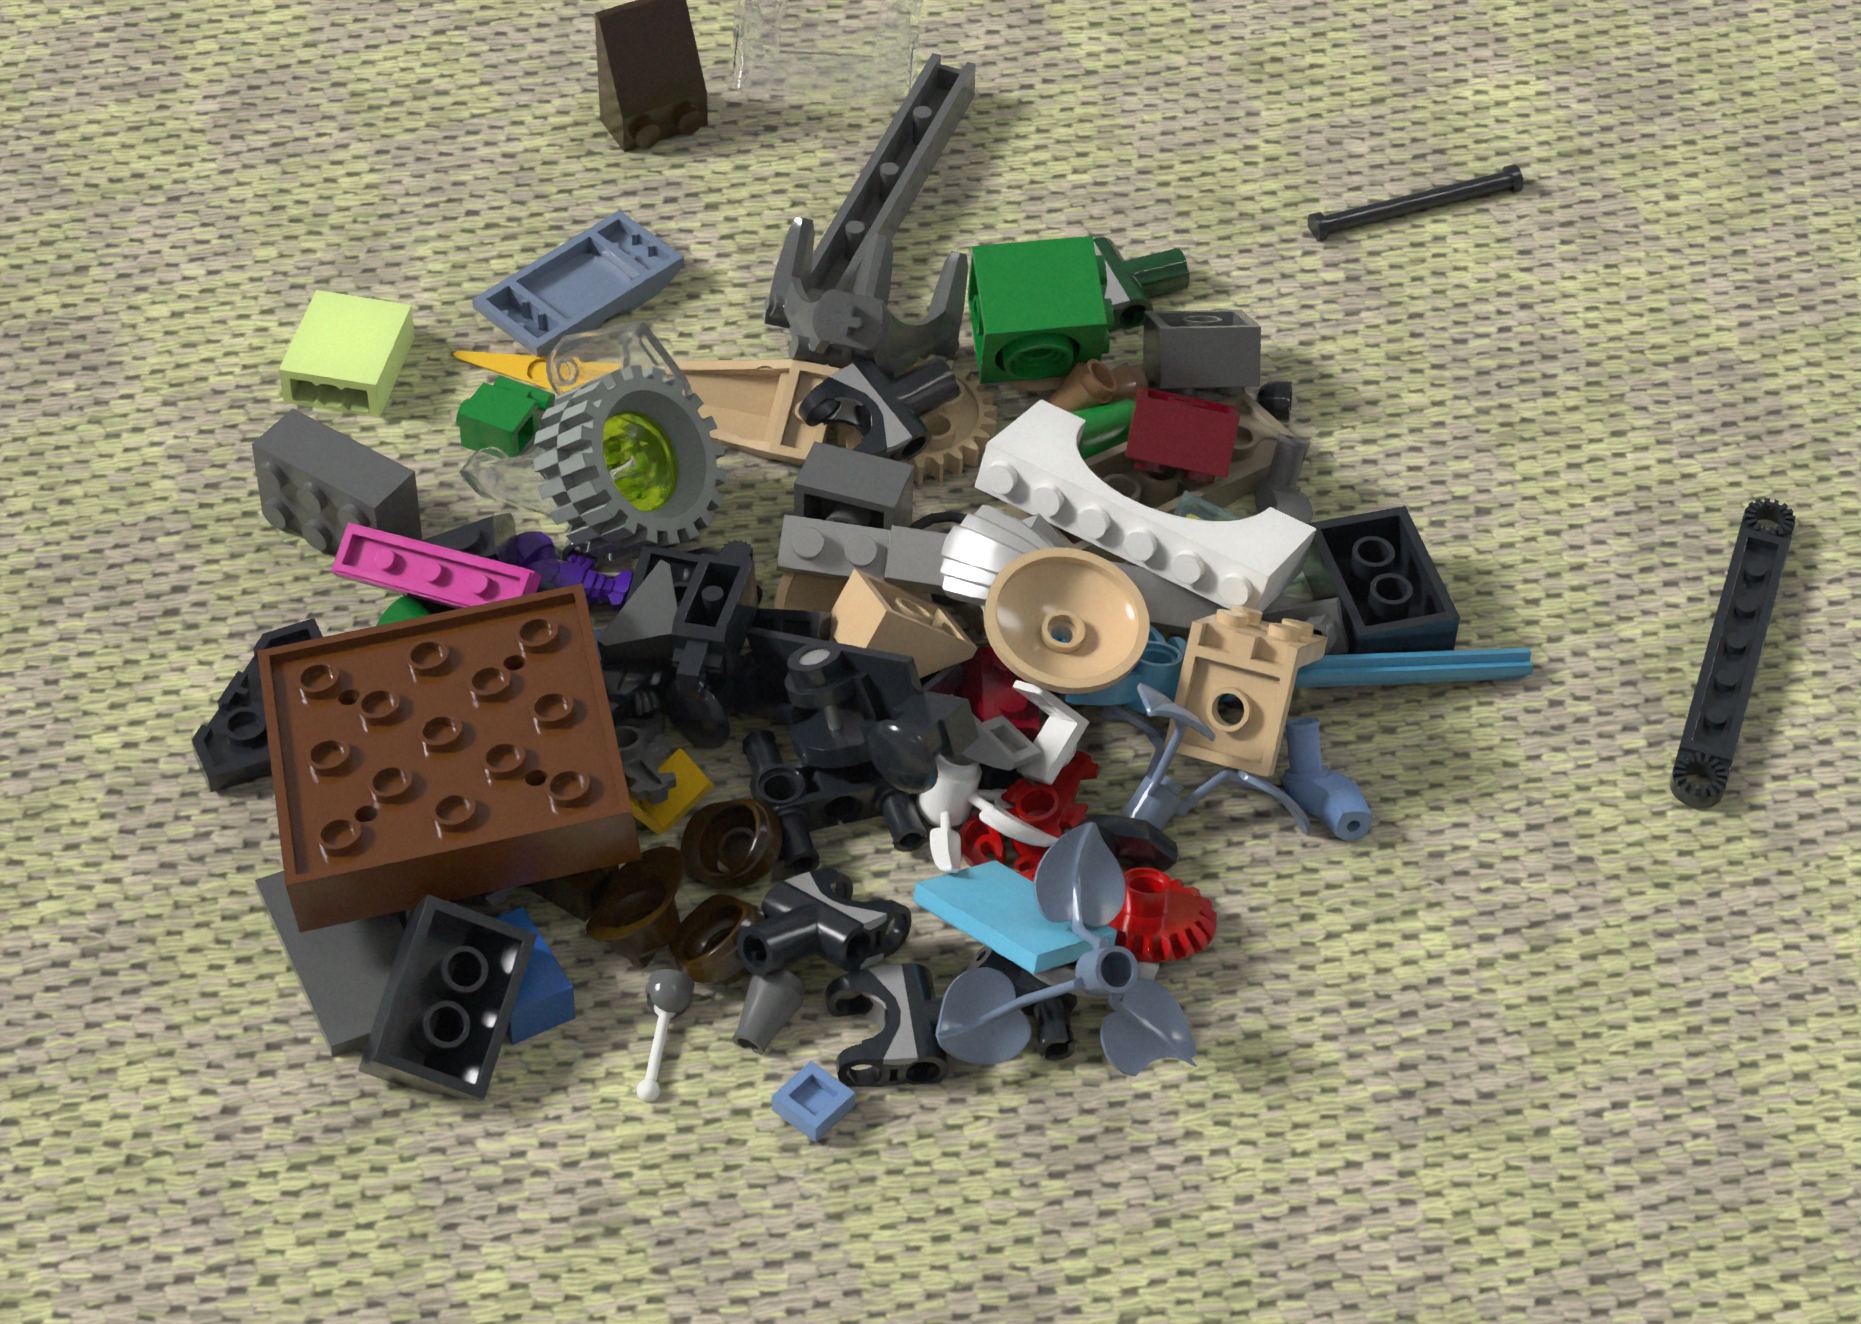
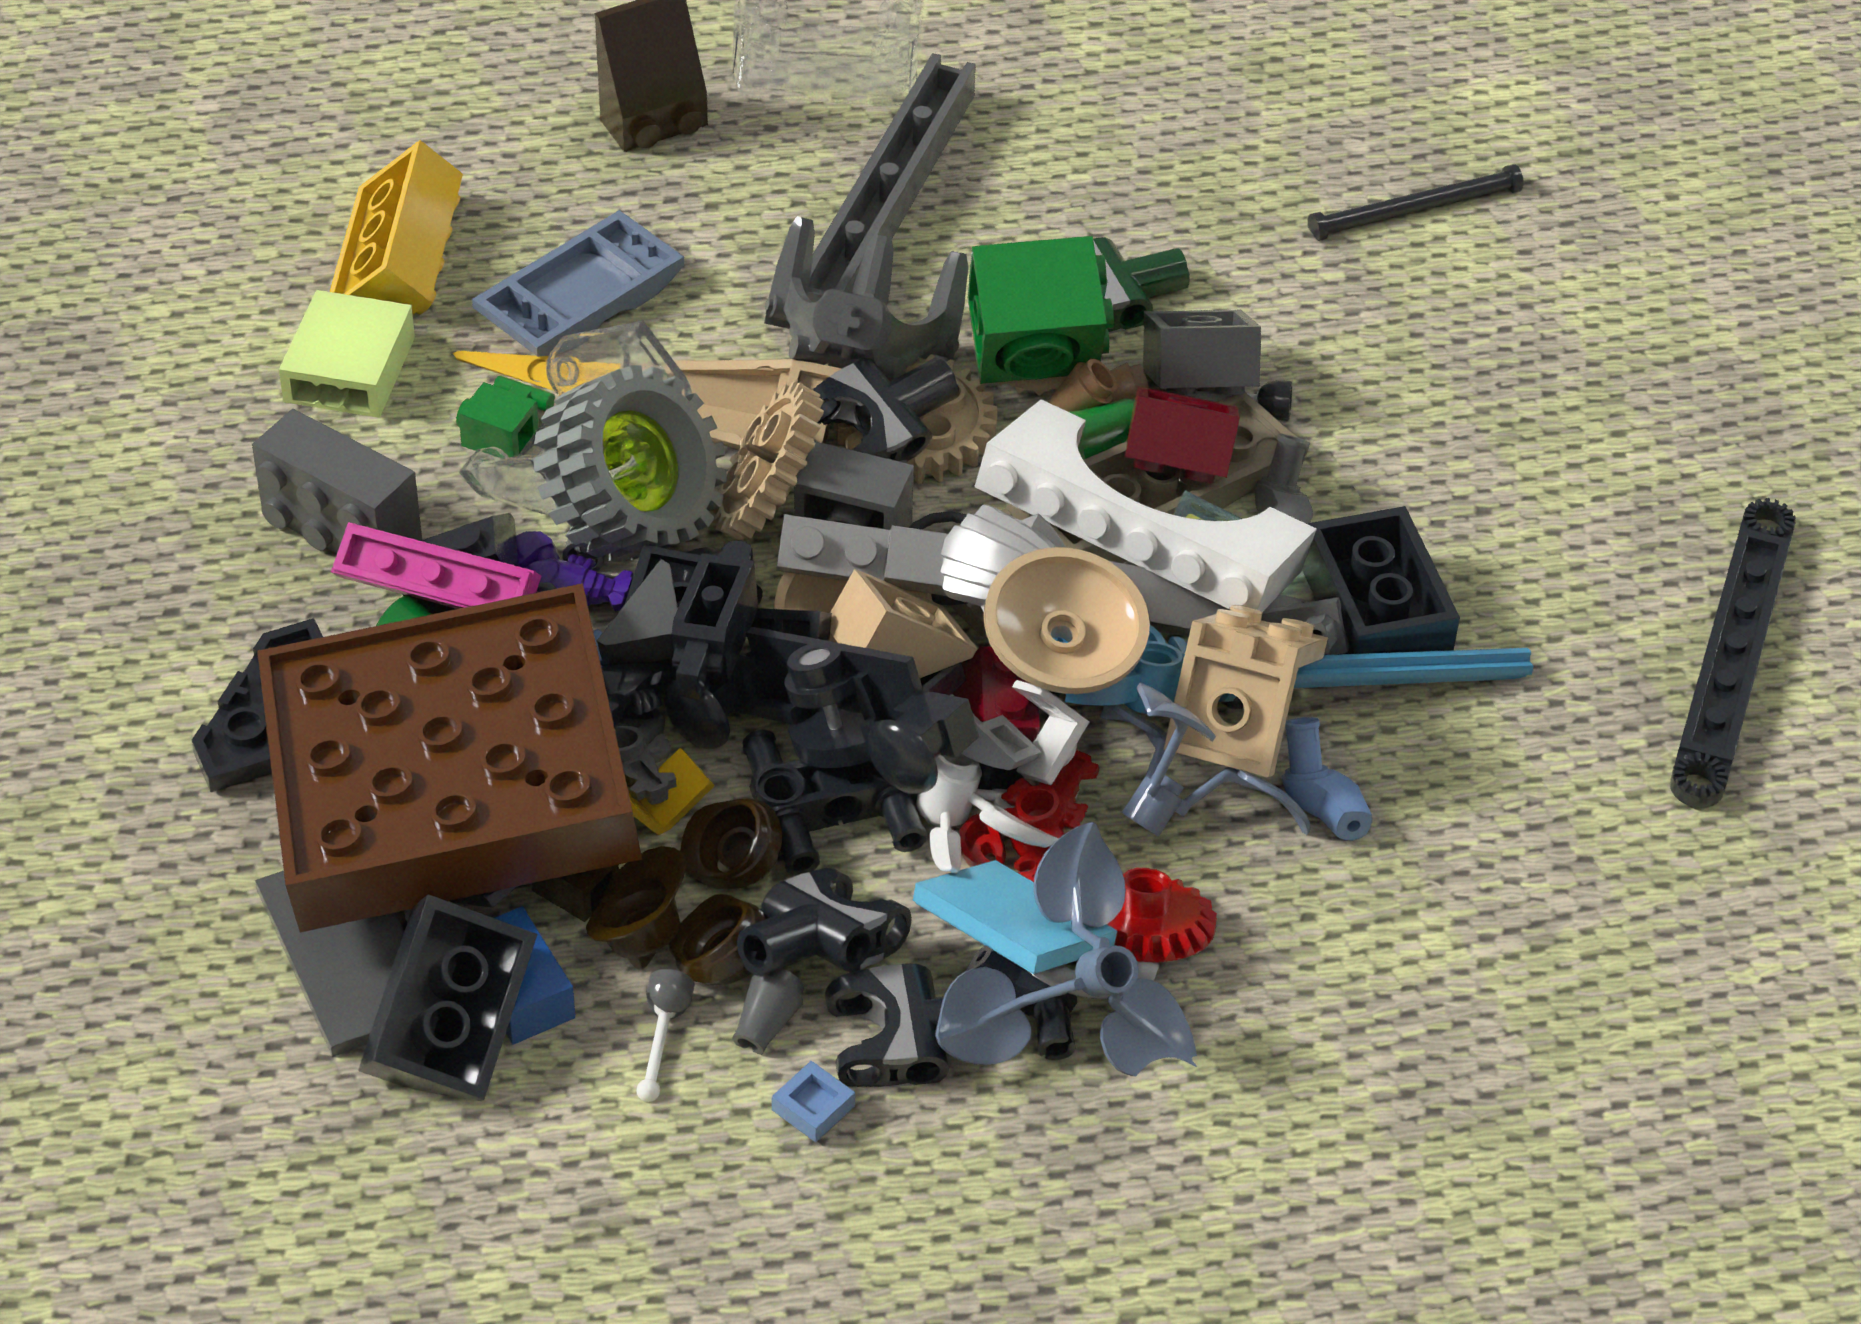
(400, 230): none -> yellow slope
(780, 436): none -> tan gear
(1135, 841): black arm -> none

